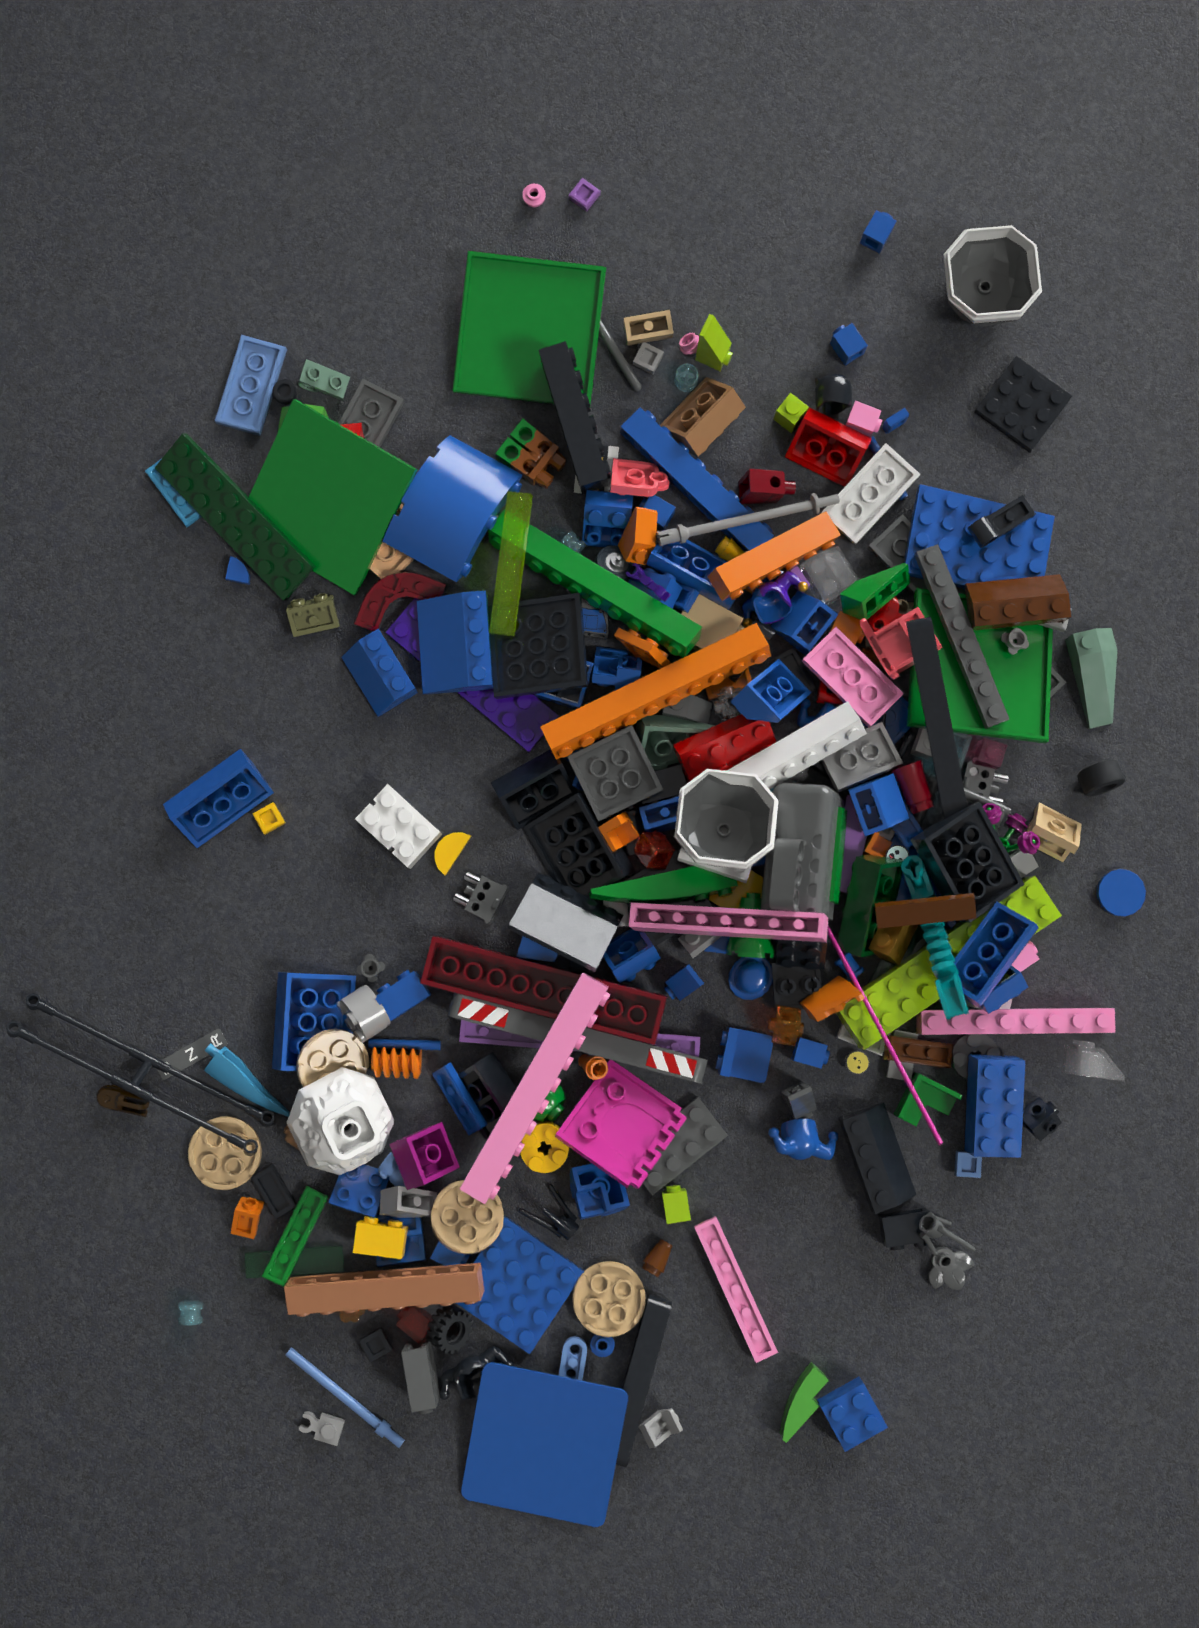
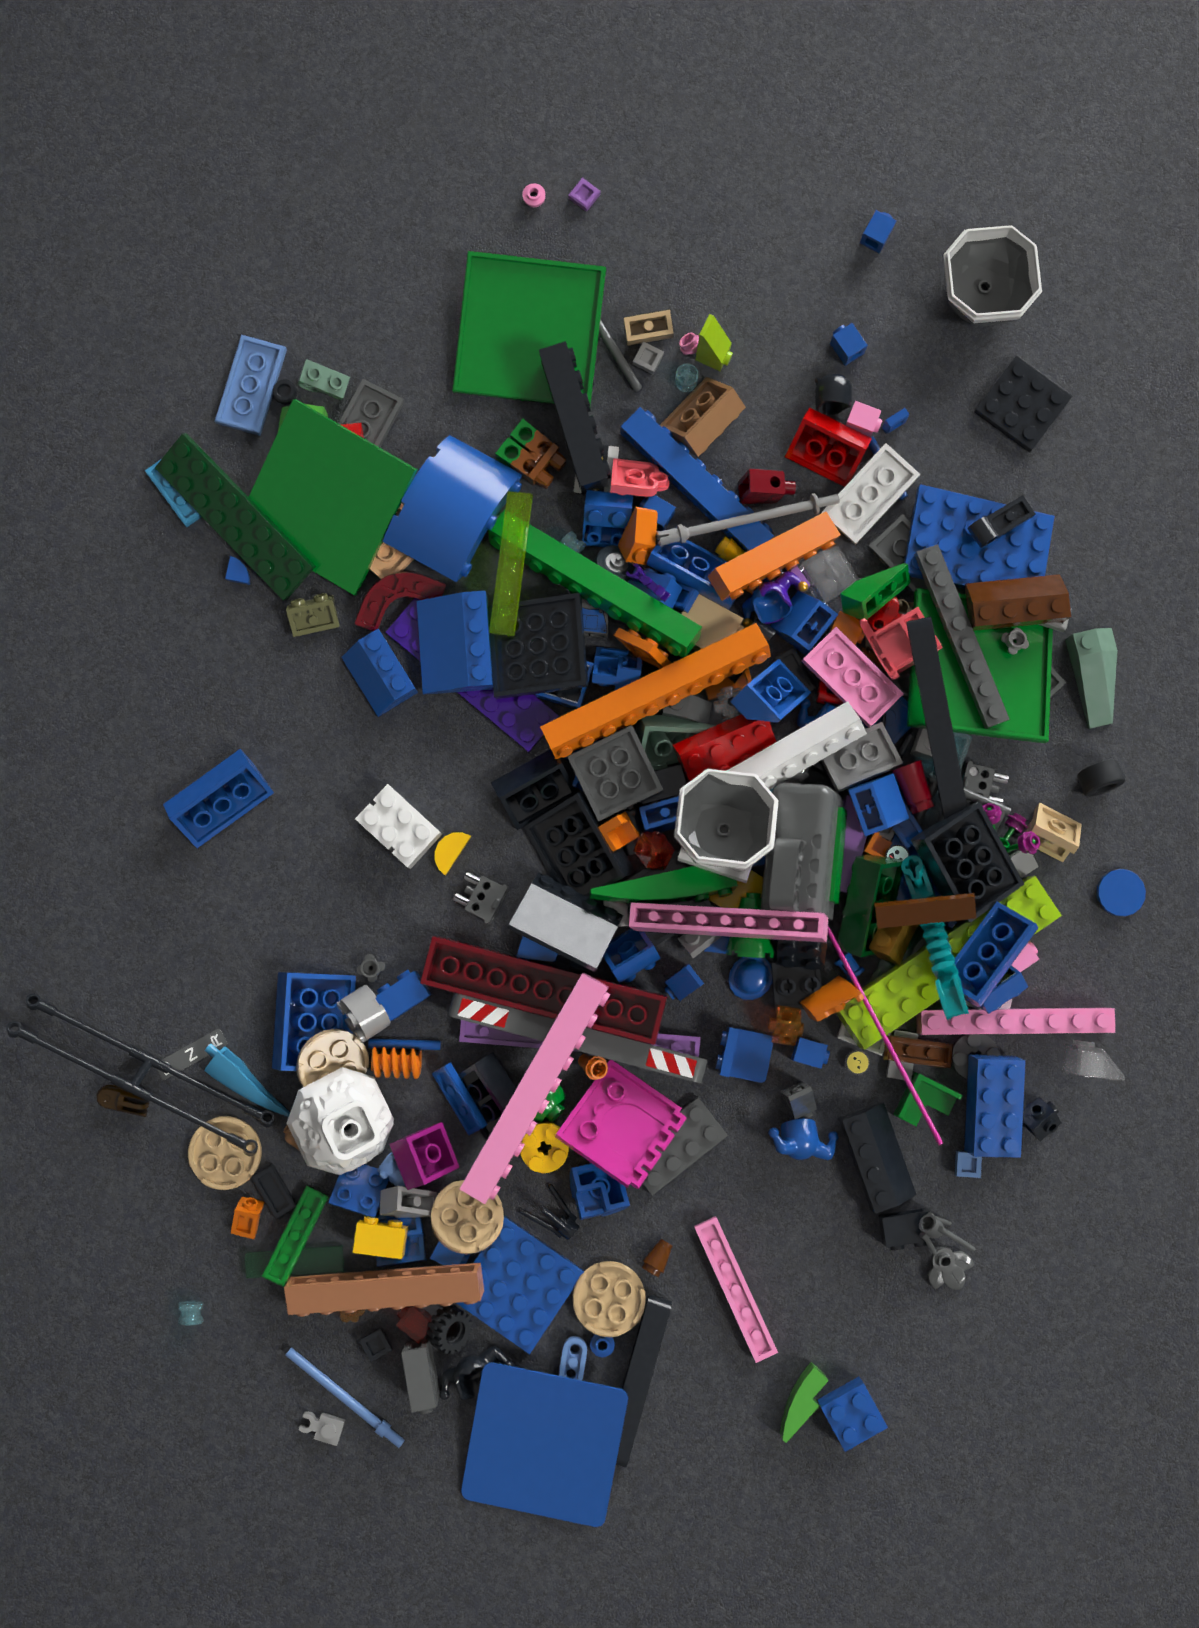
(269, 818): yellow tile -> none
(660, 1426): light grey bracket -> none
(676, 1204): lime brick -> none
(790, 413): lime brick -> none
(989, 753): clear pink brick -> none

